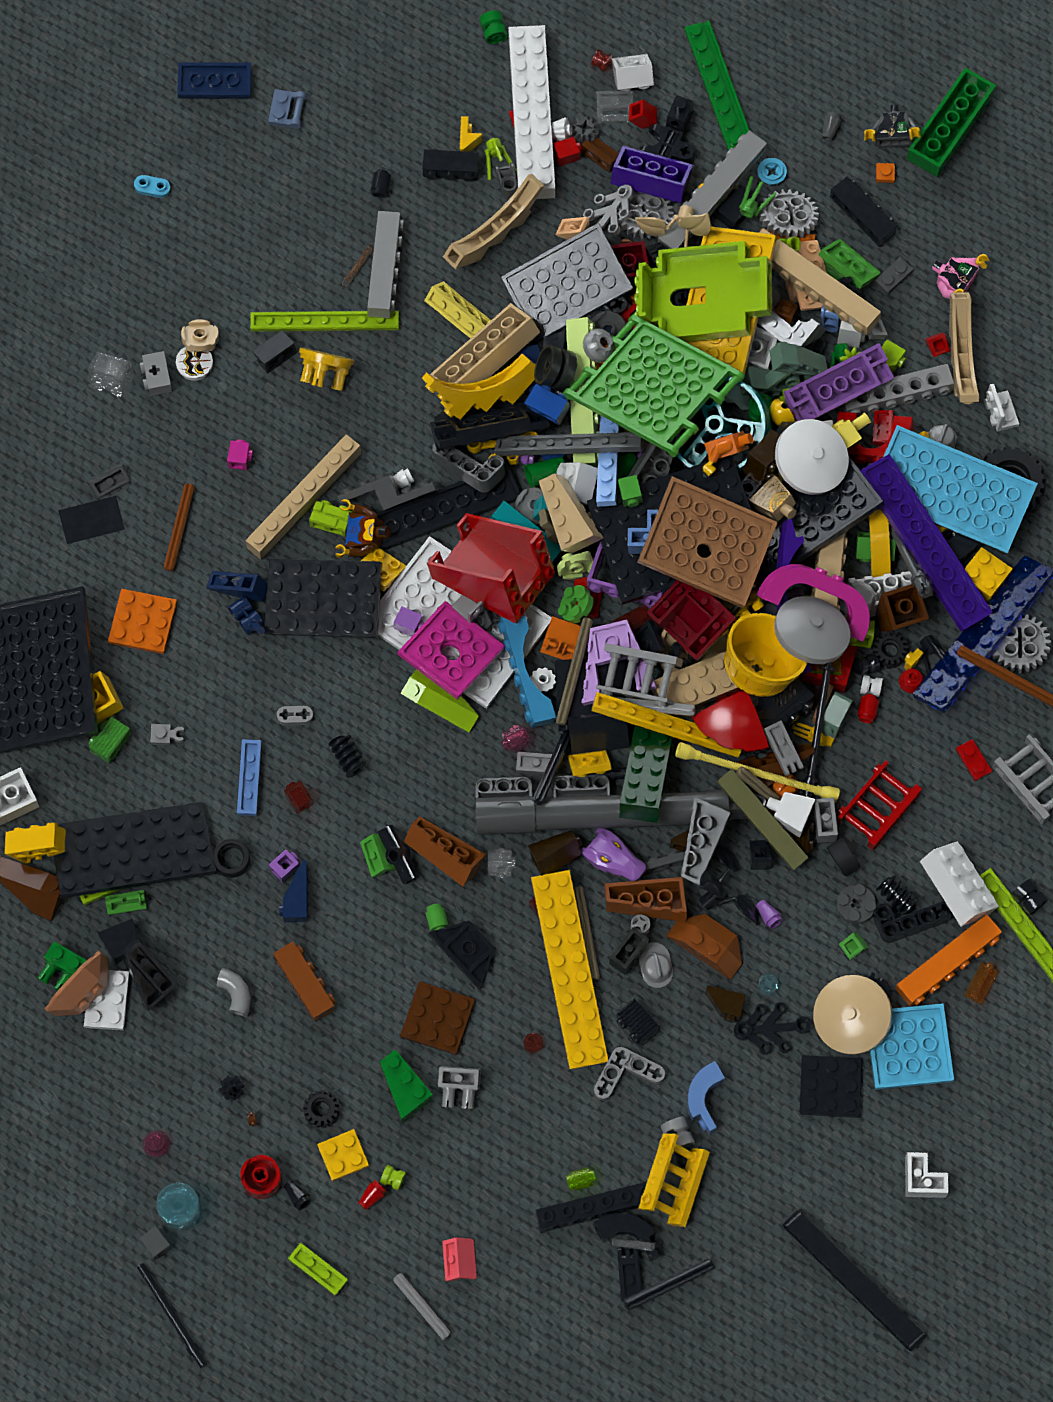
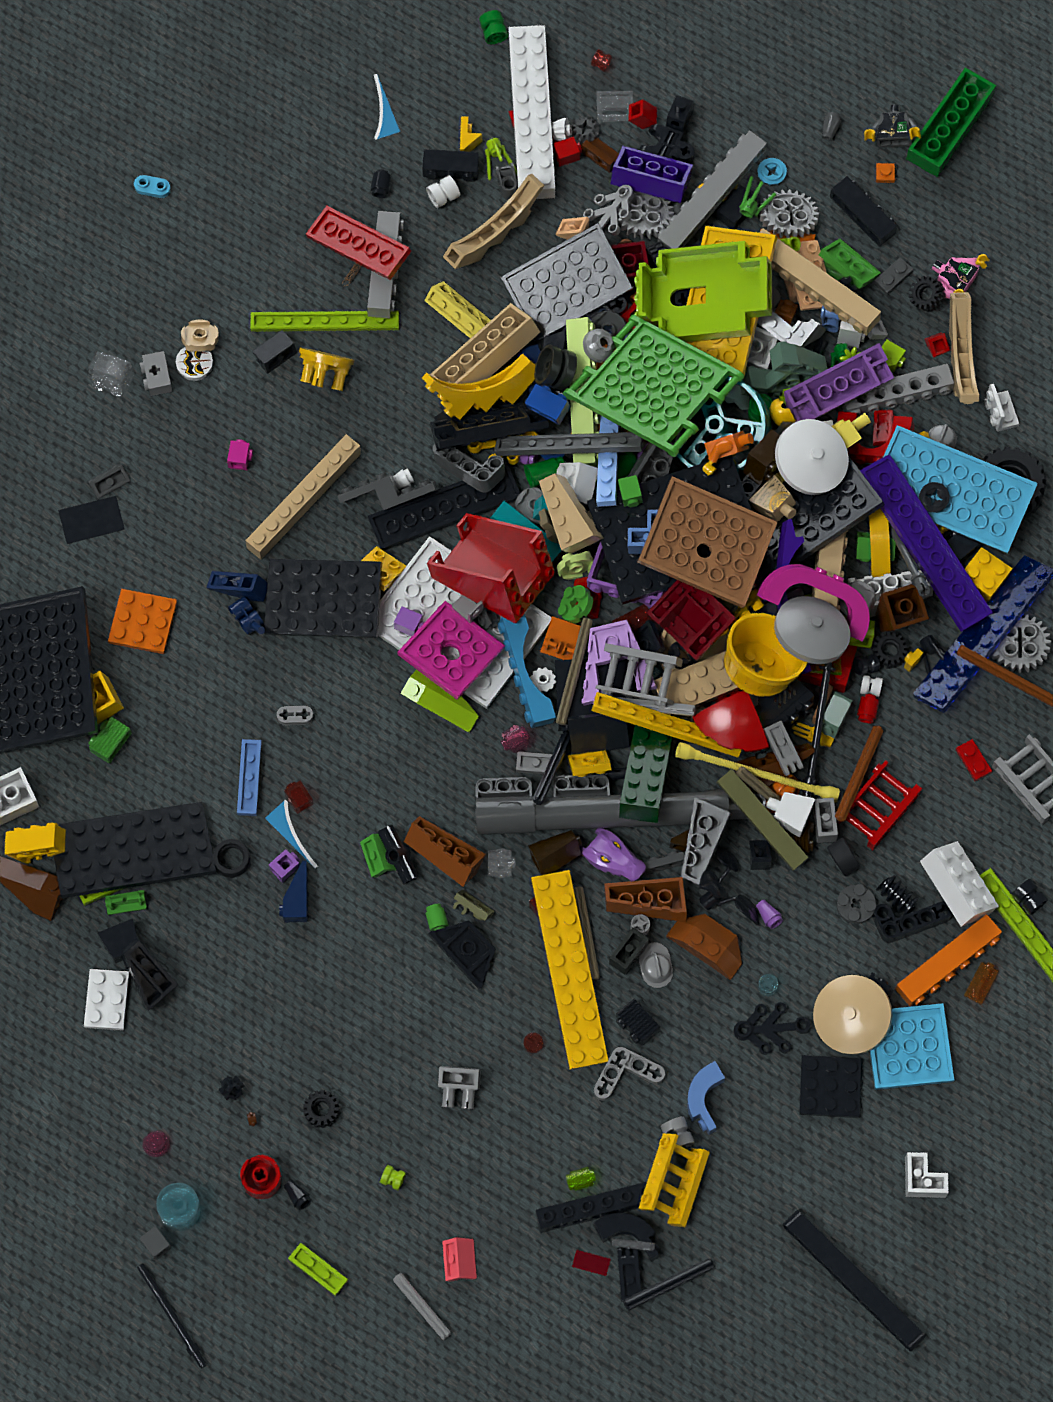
(60, 959): green brick -> none
(81, 987): nougat wedge -> none
(162, 734): light grey plate -> none
(179, 526): dark orange axle -> none
(214, 80): dark blue plate -> none
(238, 991): light grey cylinder -> none
(280, 820): none -> dark azure sticker
(281, 107): sand blue plate -> none
(304, 981): dark orange brick -> none
(329, 518): lime brick -> none
(343, 1155): yellow plate -> none
(346, 755): black piece -> none
(358, 242): none -> plate
(363, 531): torso -> none
(372, 1194): red cone -> none
(387, 122): none -> dark azure sticker
(405, 1086): green wedge -> none
(437, 1018): reddish brown plate -> none
(444, 190): none -> white wheel
(470, 903): none -> olive plate
(591, 1262): none -> dark red sticker
(632, 72): white slope -> none
(697, 224): tan plant -> none
(717, 82): green plate -> none
(726, 1003): dark brown slope -> none
(853, 945): bright green slope -> none
(858, 773): none -> dark orange axle
(909, 684): red cone -> none
(935, 298): none -> black tyre
(942, 493): none -> black gear

